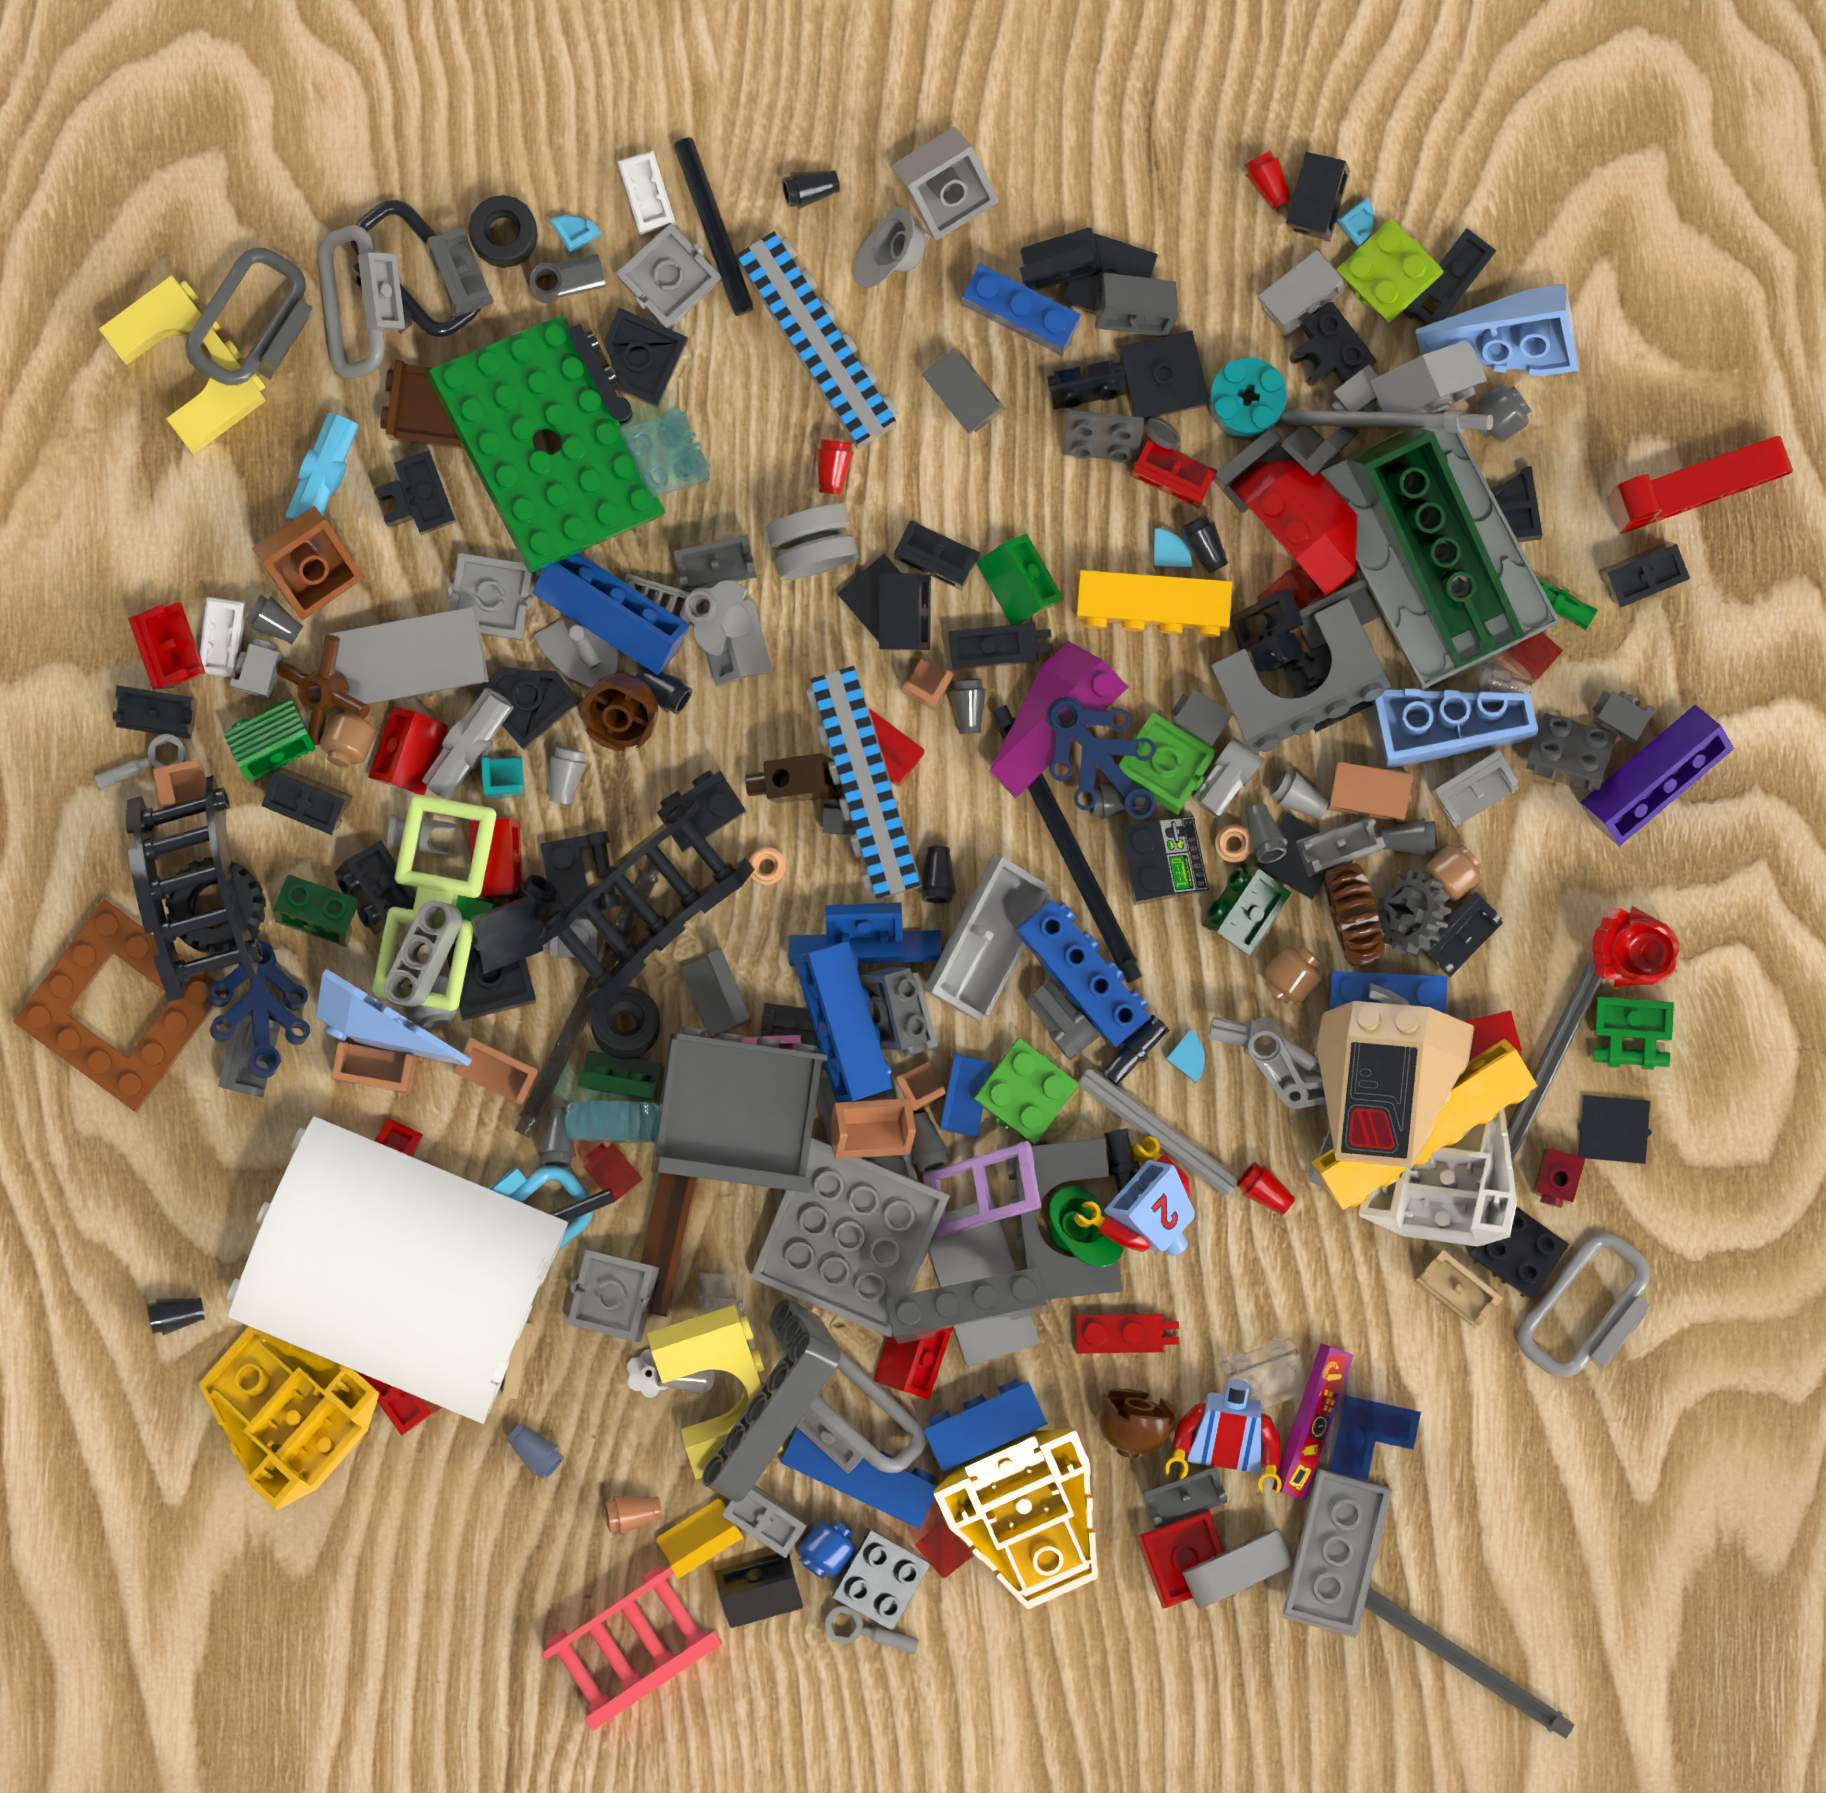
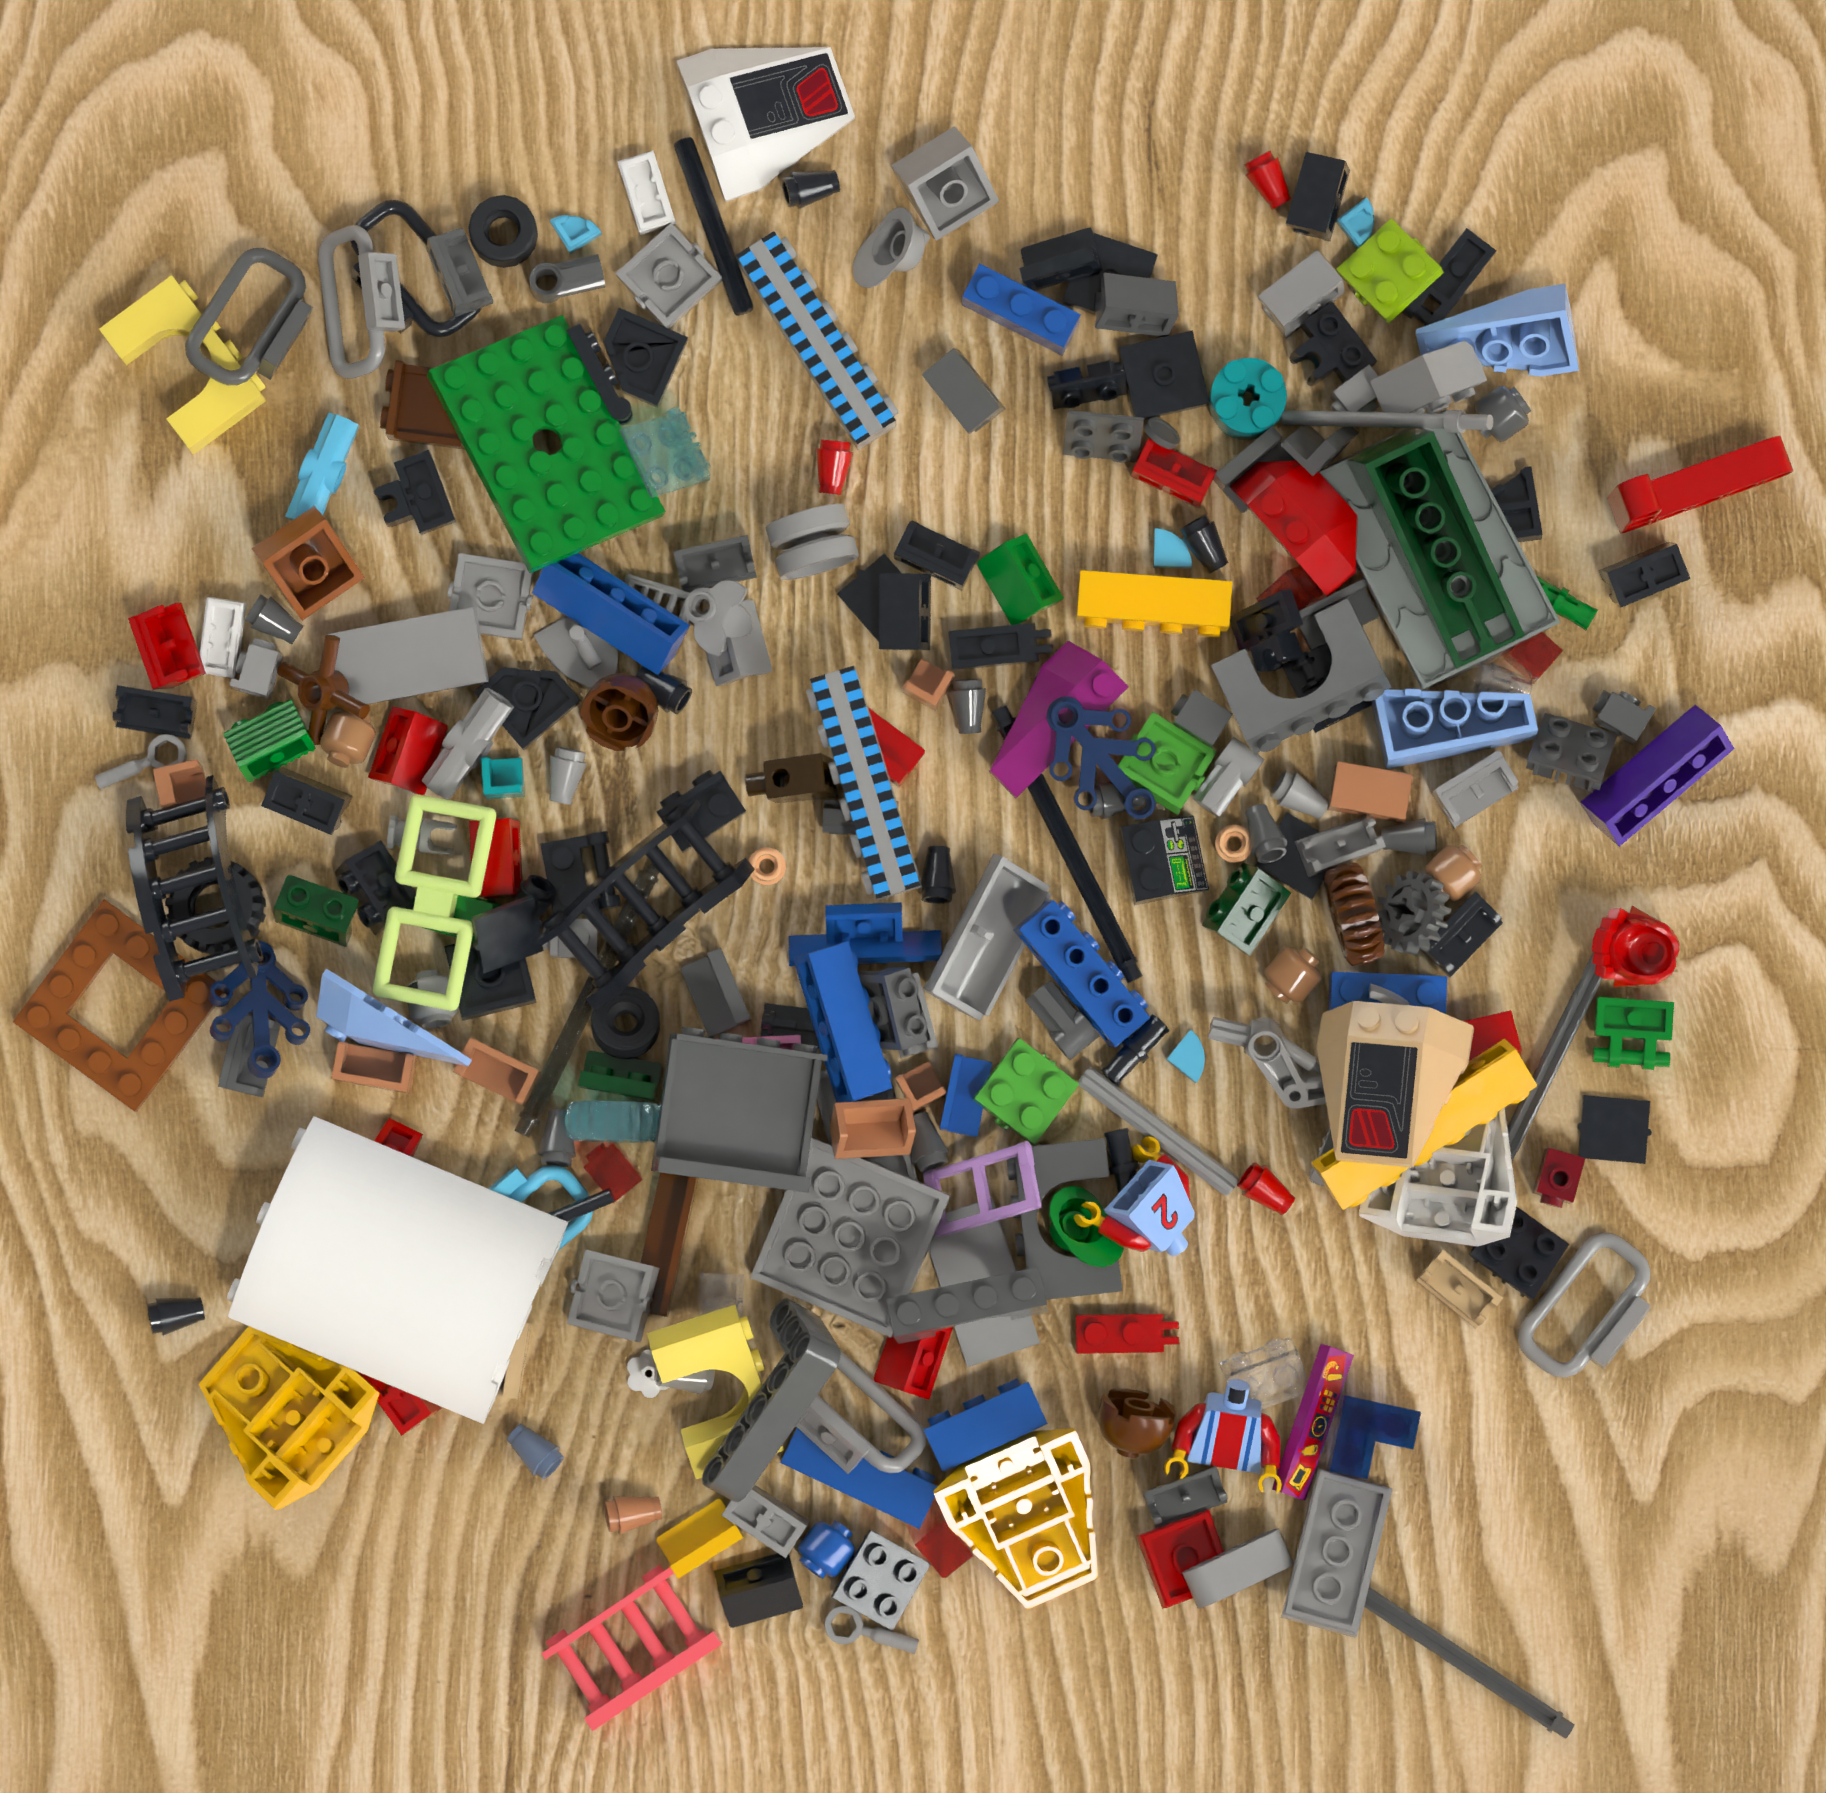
(407, 963): light grey beam -> none
(763, 109): none -> white wedge

